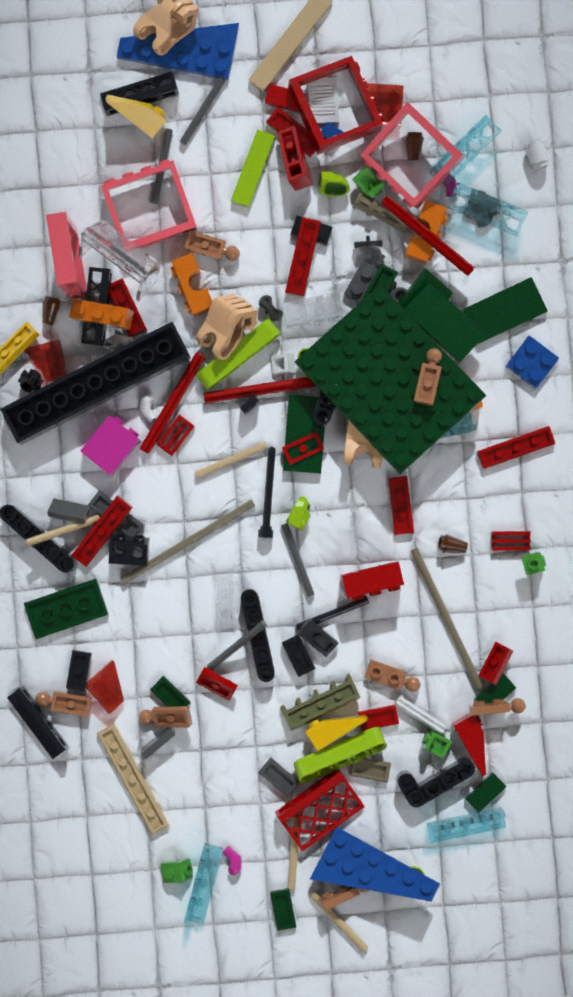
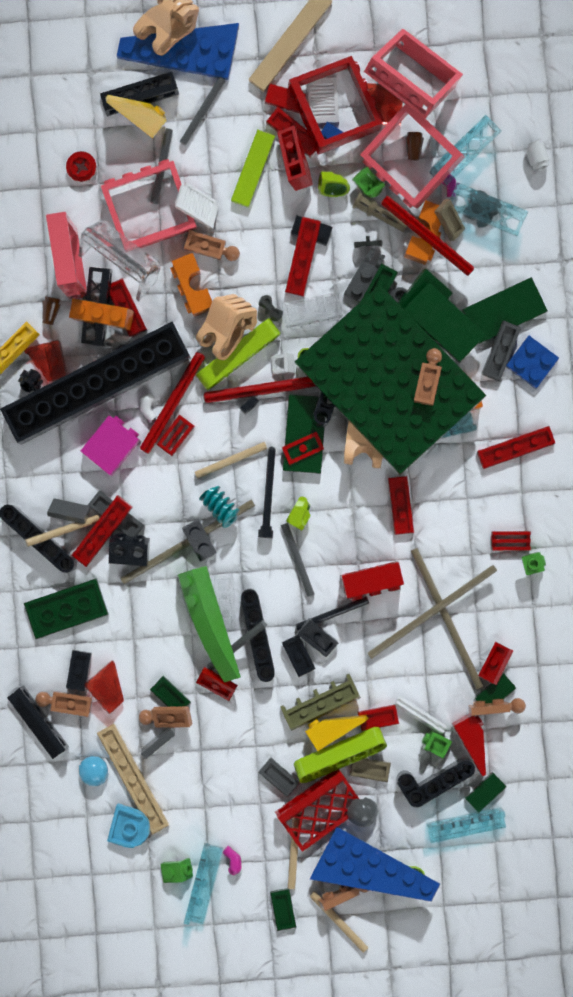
(79, 158): none -> red gear
(93, 771): none -> medium azure hair
(128, 827): none -> medium azure tile
(196, 205): none -> white window
(199, 540): none -> black plate
(208, 620): none -> bright green wedge
(219, 506): none -> teal piece
(362, 812): none -> dark grey hair
(391, 676): nougat plate -> none
(404, 88): none -> coral window
(432, 611): none -> dark tan piece
(449, 219): none -> dark tan tile
(450, 544): reddish brown cone -> none
(501, 350): none -> dark grey tile

